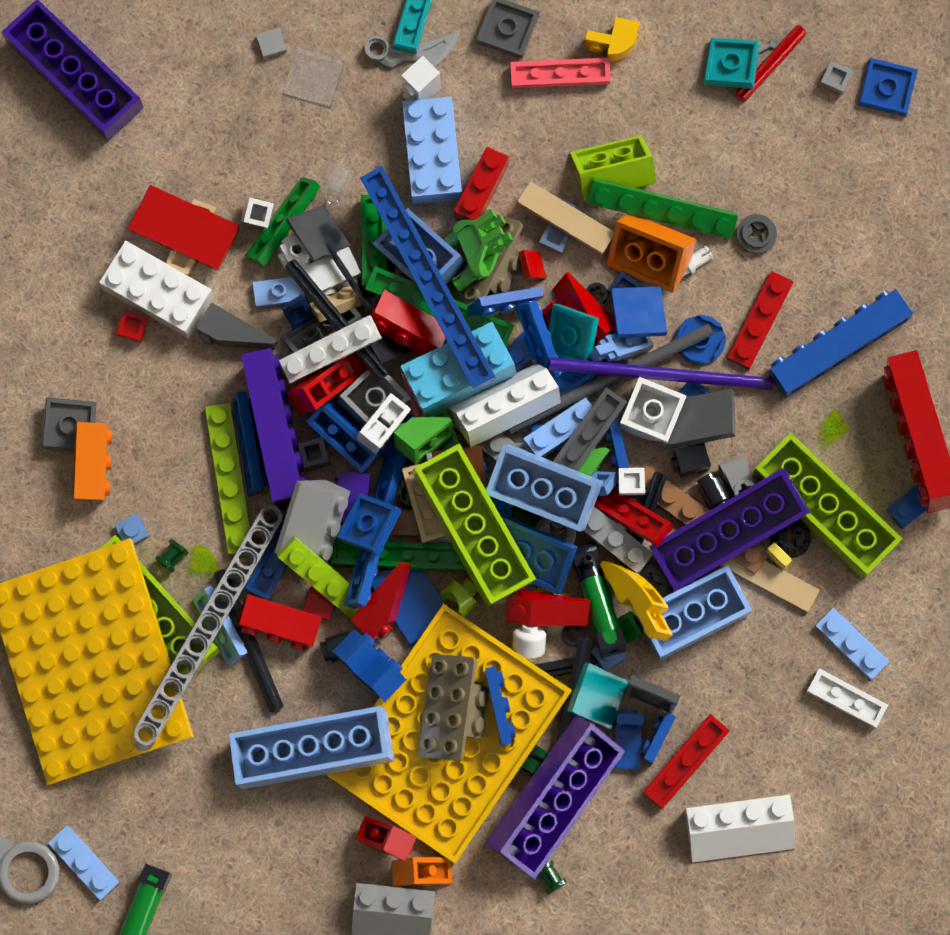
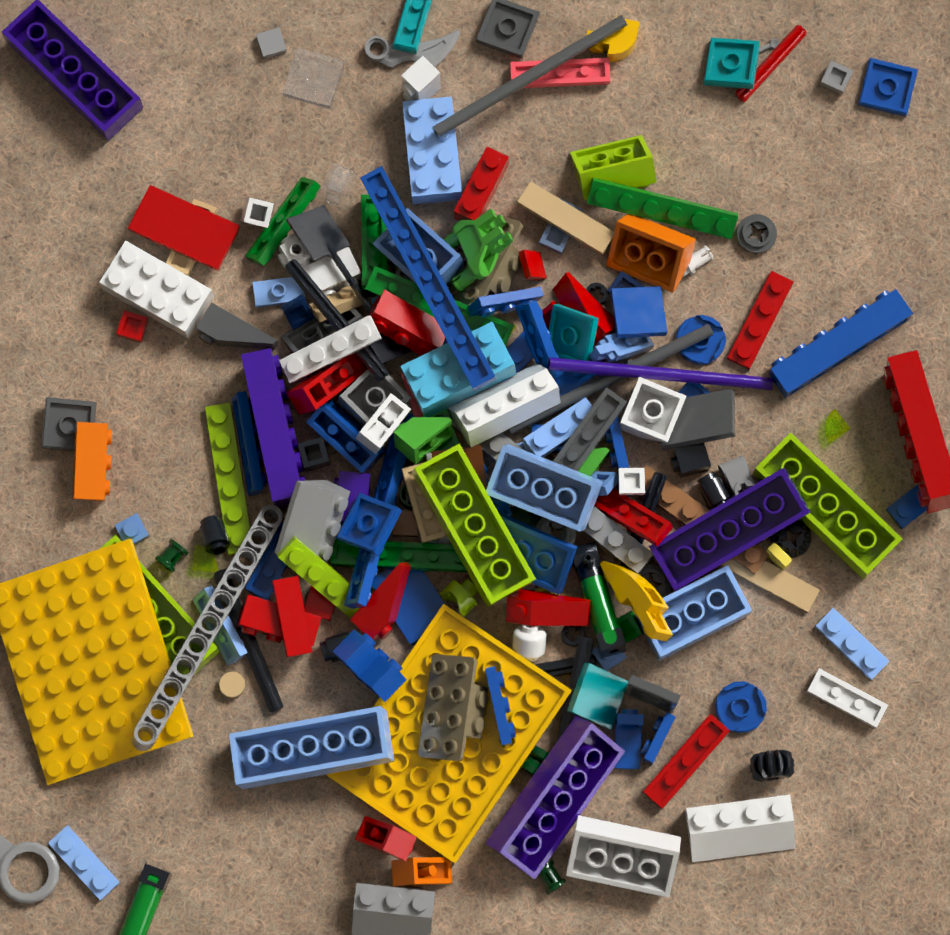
(214, 535): none -> black brick
(232, 684): none -> tan piece
(292, 616): none -> red tile
(529, 76): none -> dark grey piece
(623, 856): none -> white brick
(732, 710): none -> blue tile
(772, 765): none -> black gear

